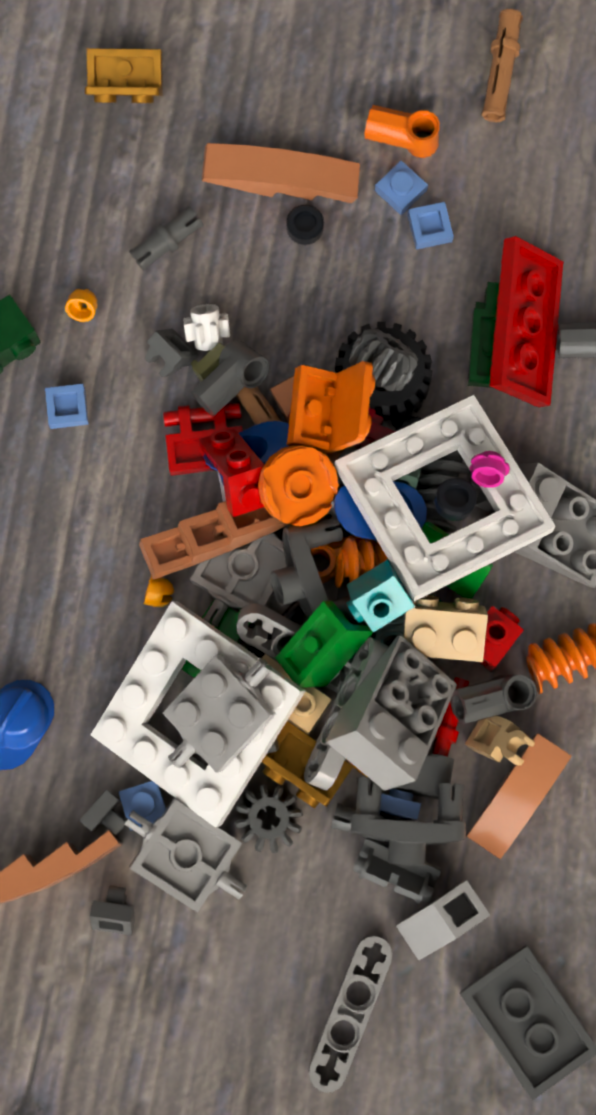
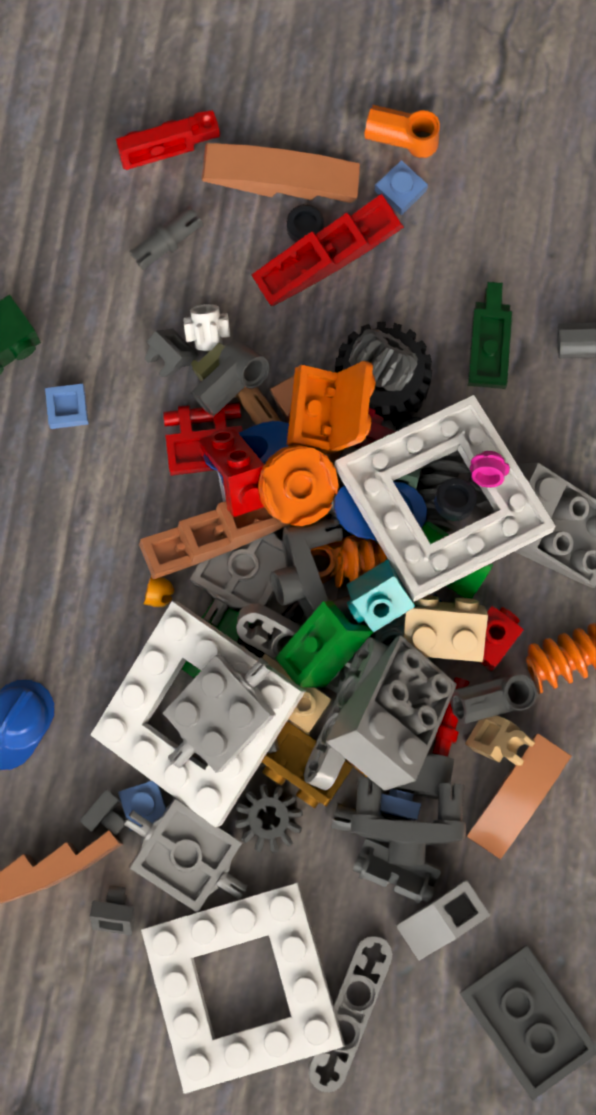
(75, 302): light orange hinge -> none
(124, 73): pearl gold bracket -> none
(166, 140): none -> red hinge
(313, 1020): none -> white plate
(327, 251): none -> red slope
(430, 225): medium blue plate -> none
(504, 50): medium nougat pin -> none
(526, 322): red plate -> none

